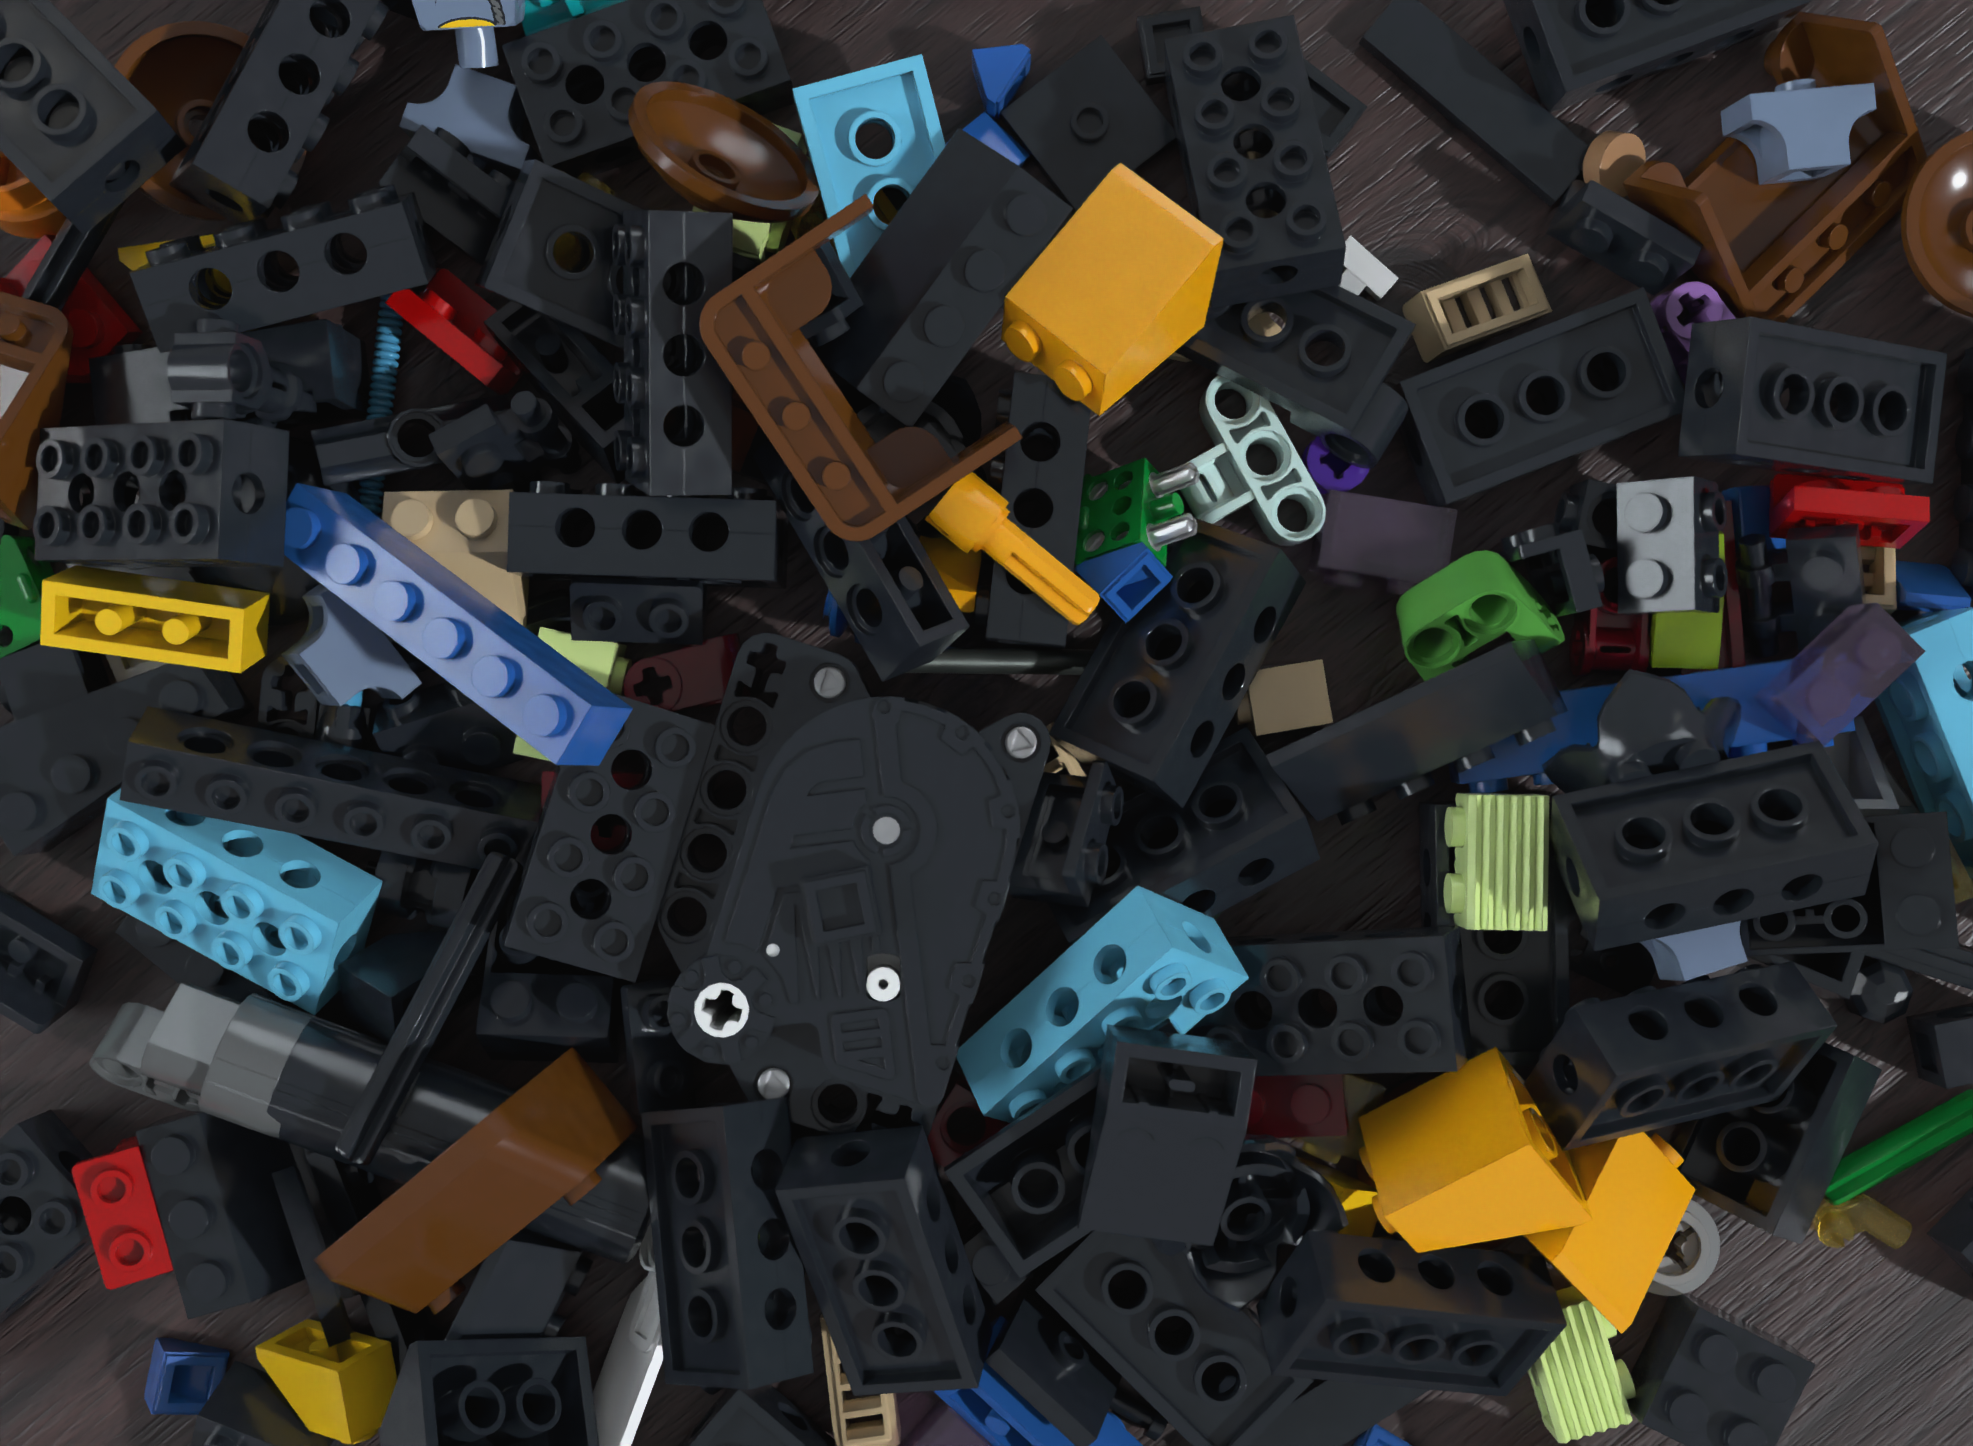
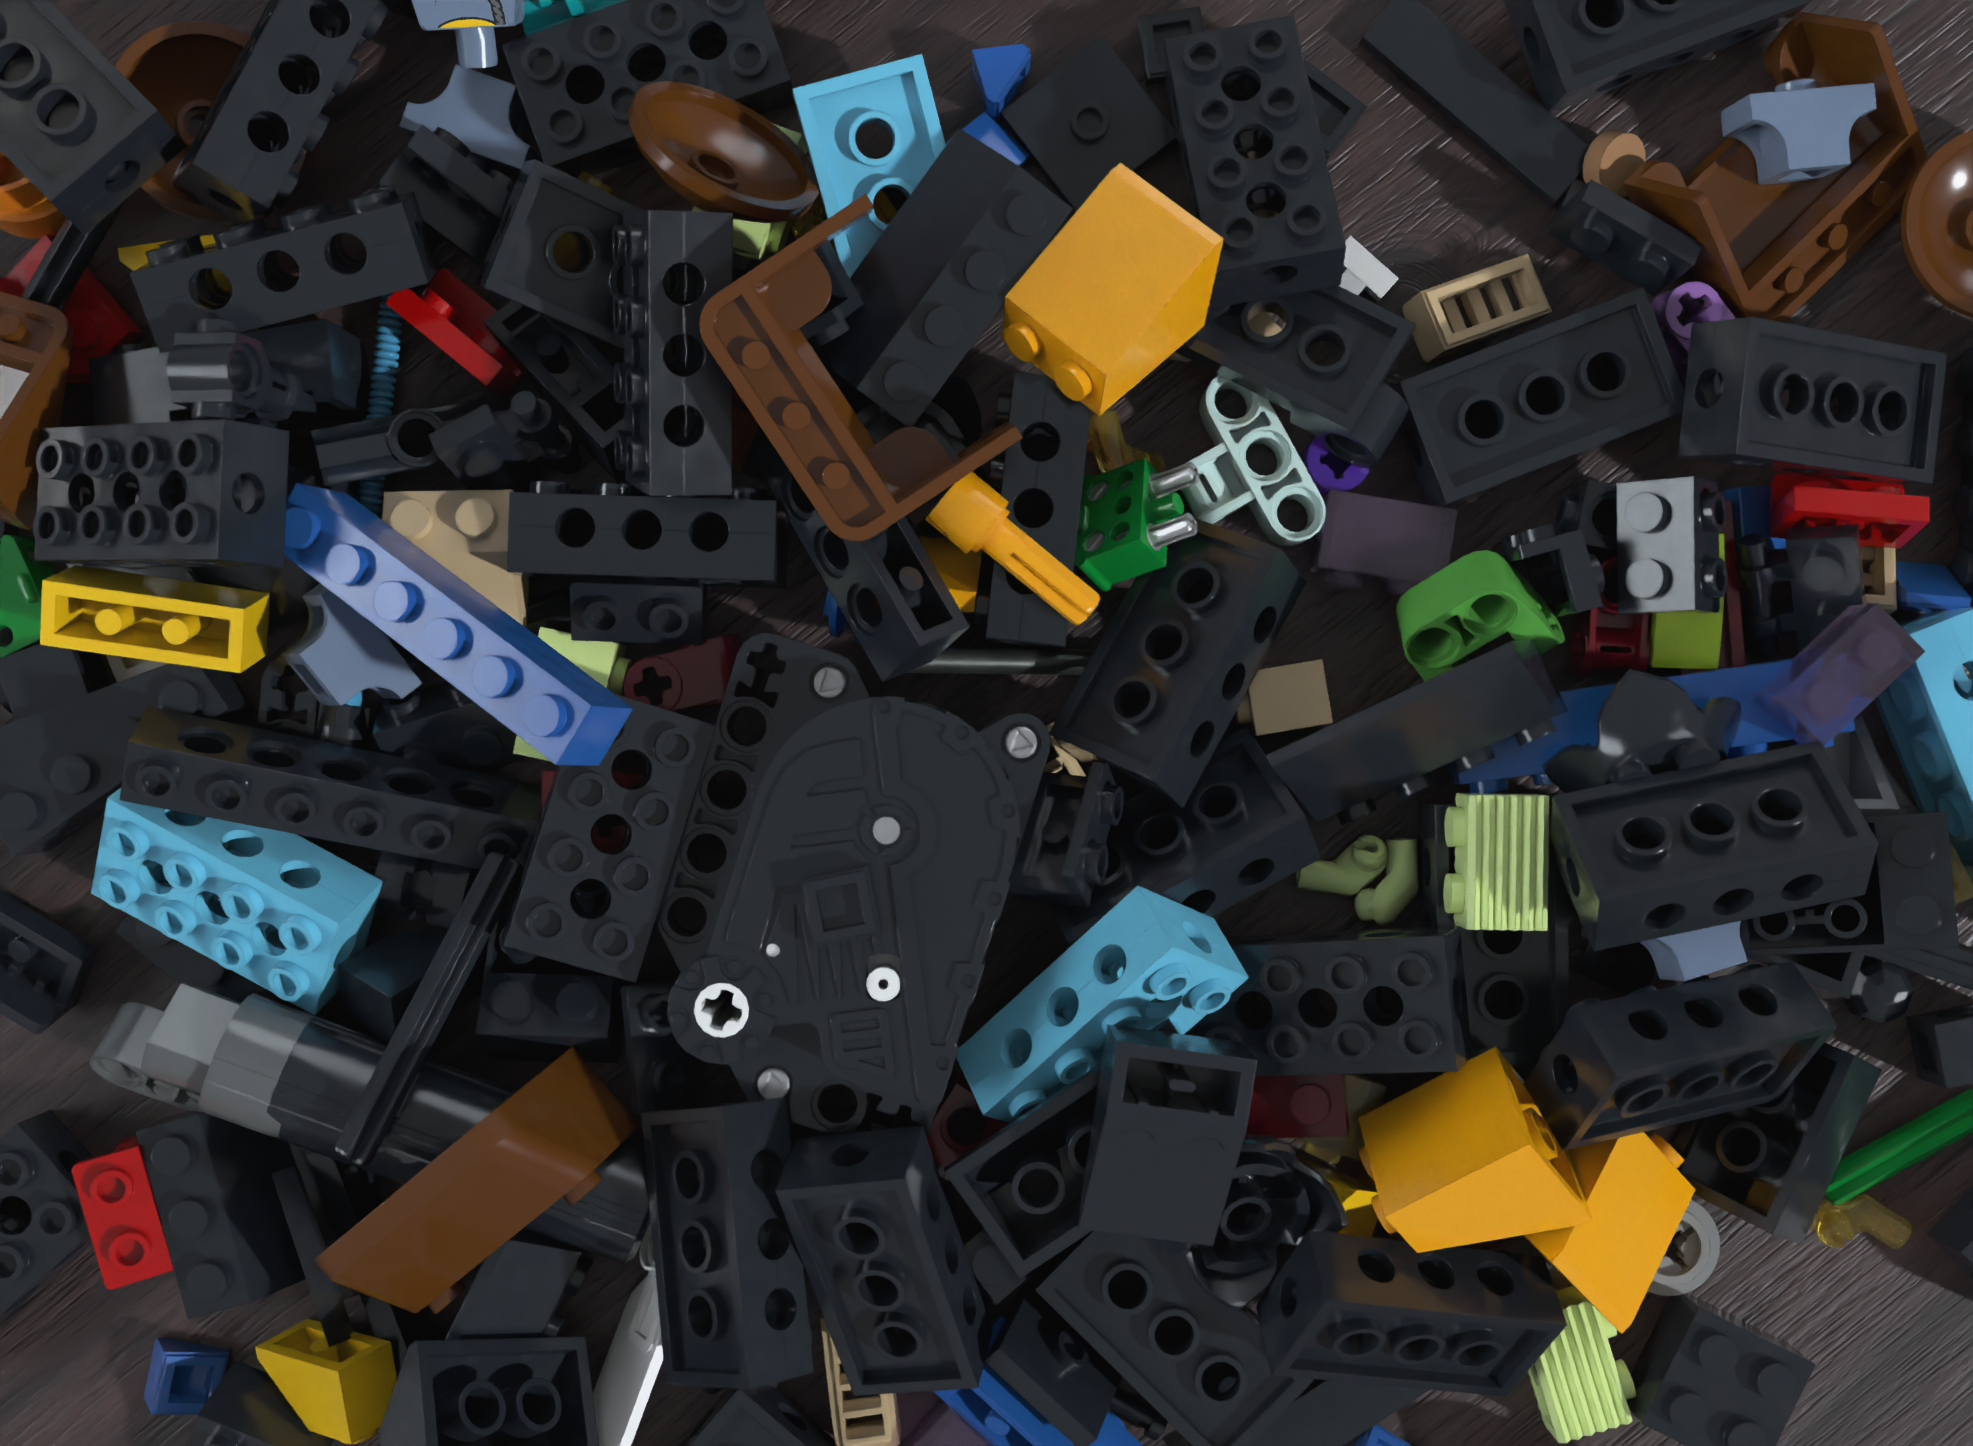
(1111, 448): none -> clear yellow arm
(1125, 578): blue slope -> none
(1347, 872): none -> yellowish green arm
(1396, 889): none -> yellowish green arm

